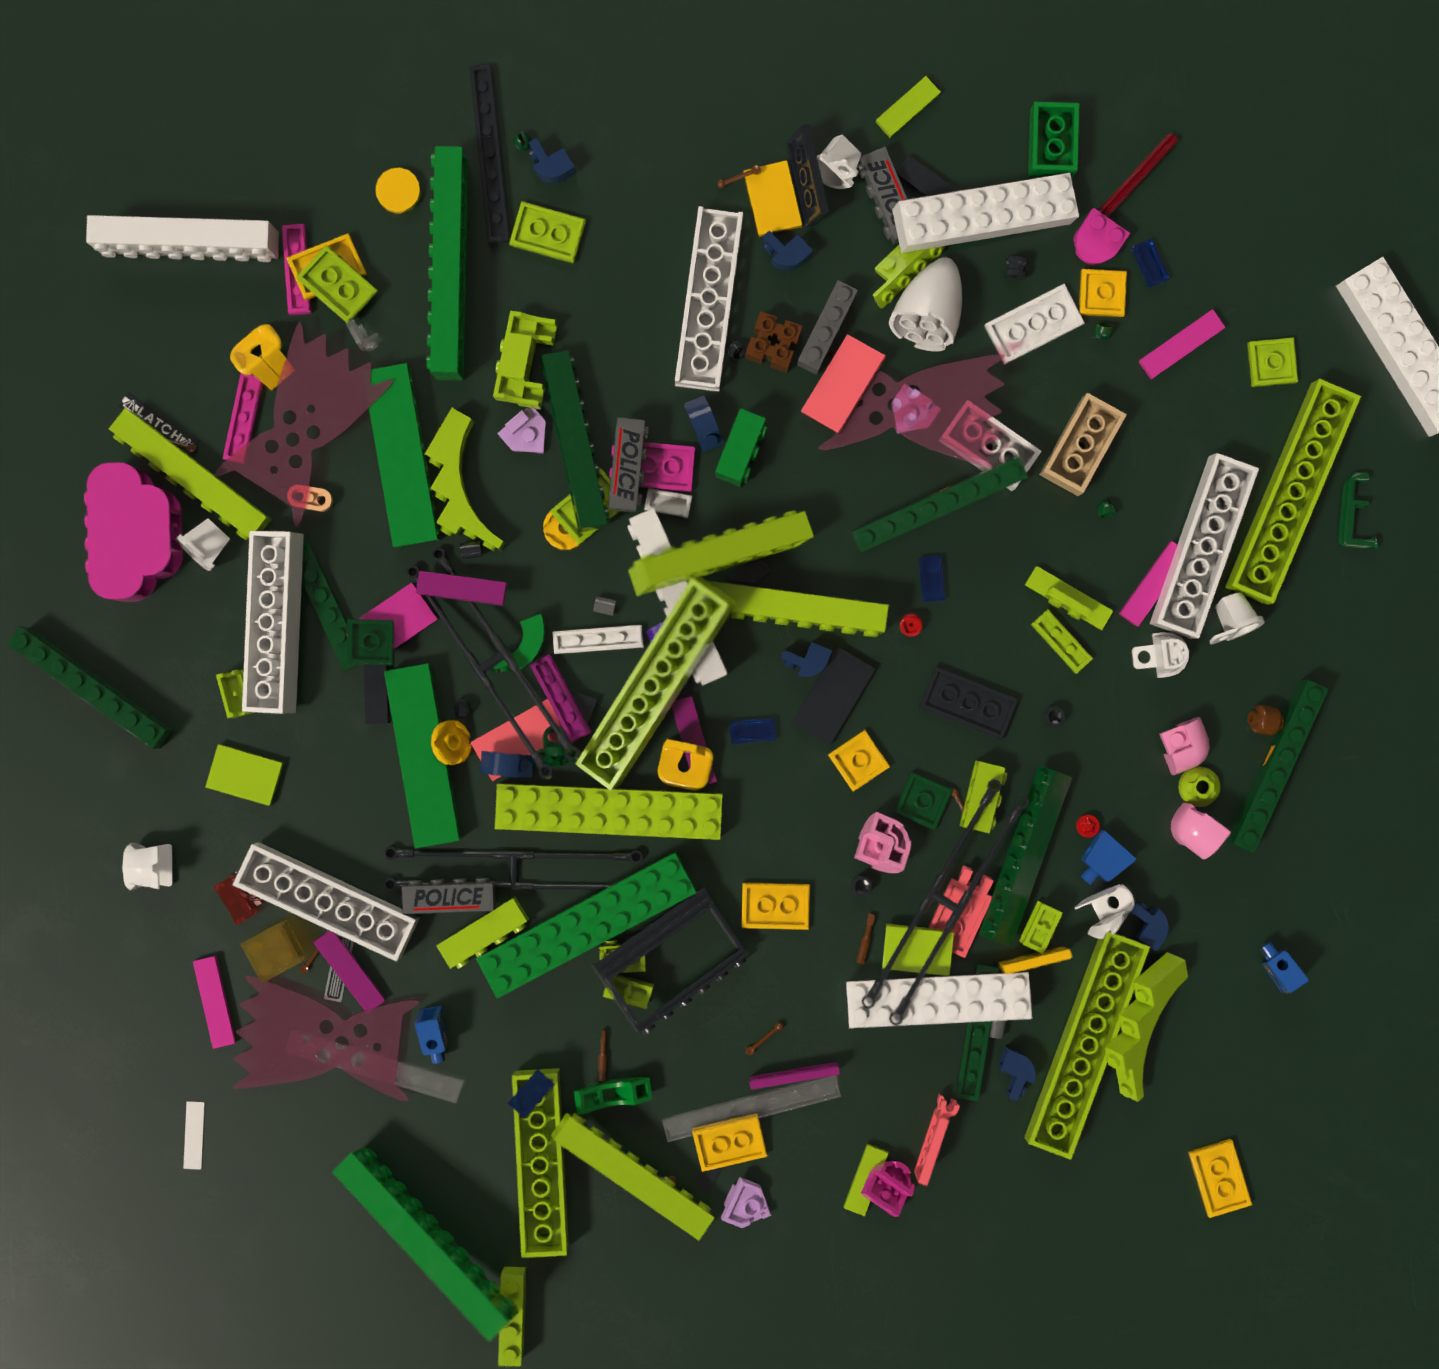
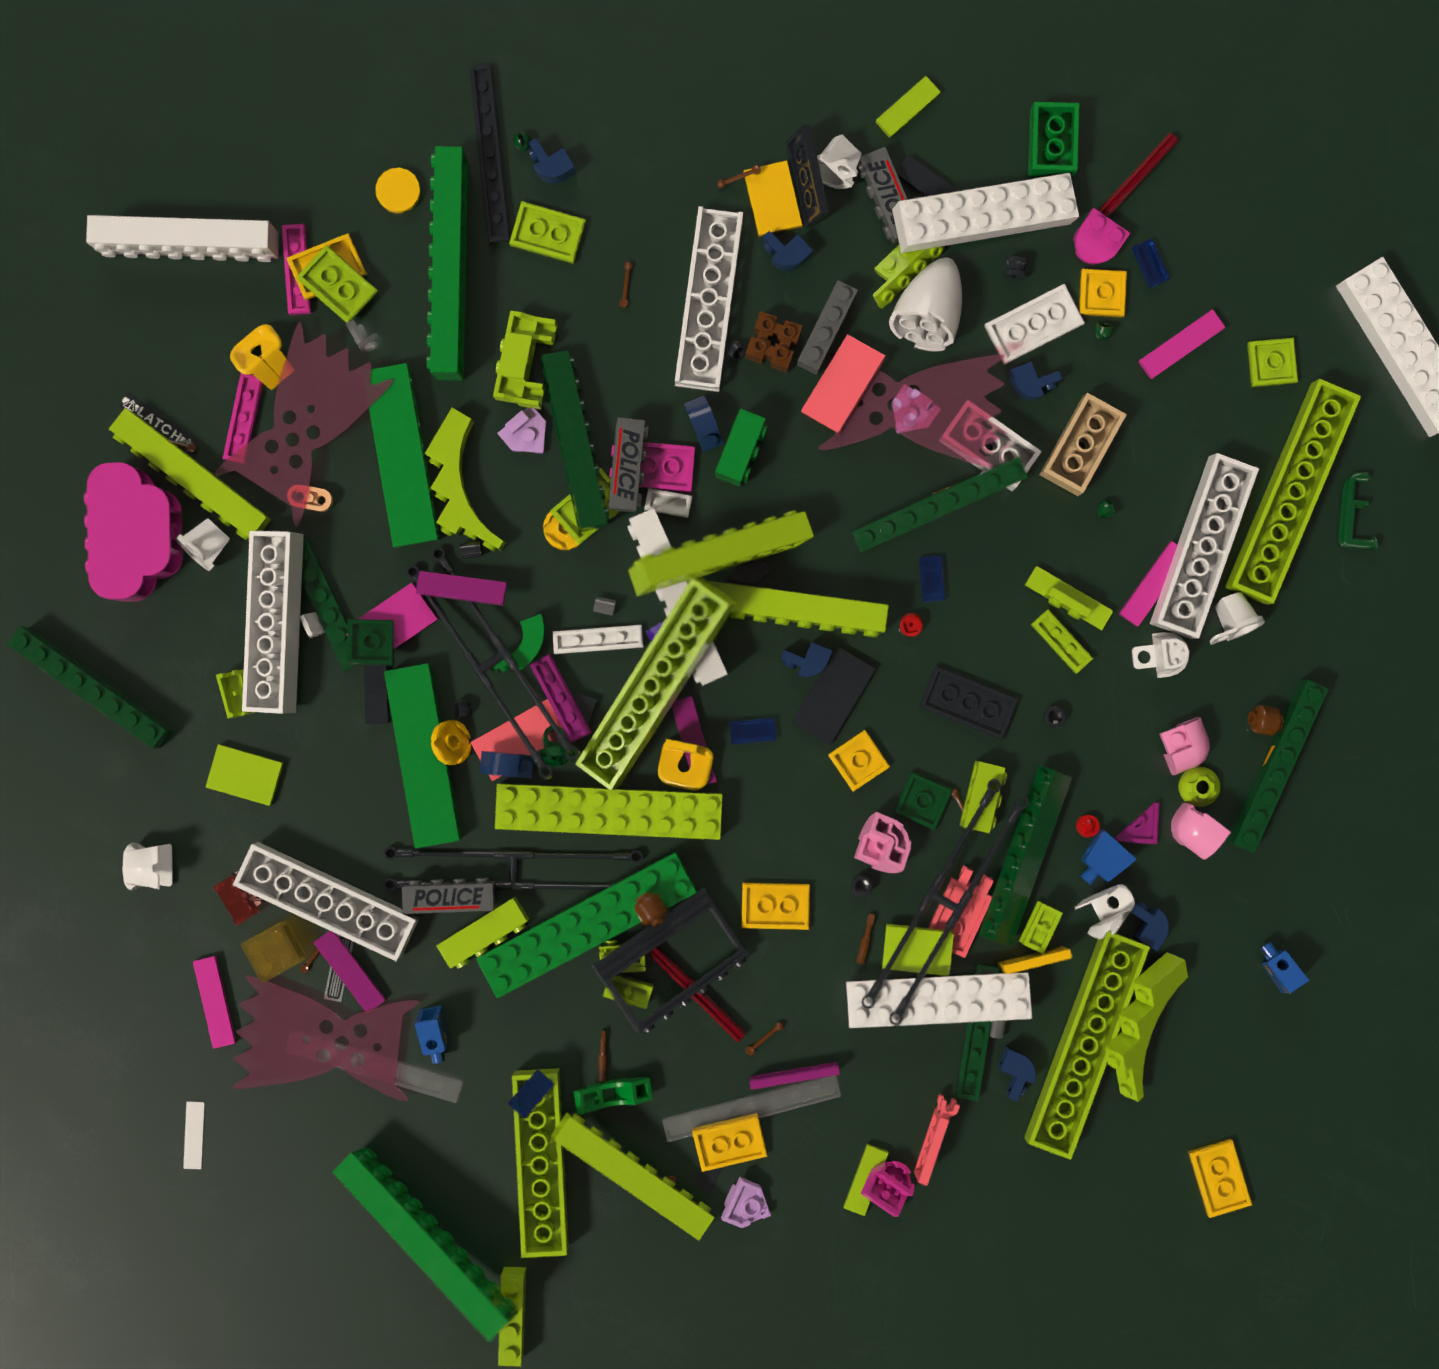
(312, 624): none -> white slope
(623, 302): none -> reddish brown hinge
(650, 909): none -> reddish brown head
(702, 999): none -> dark red axle
(1027, 383): none -> dark blue brick
(1143, 828): none -> magenta tile

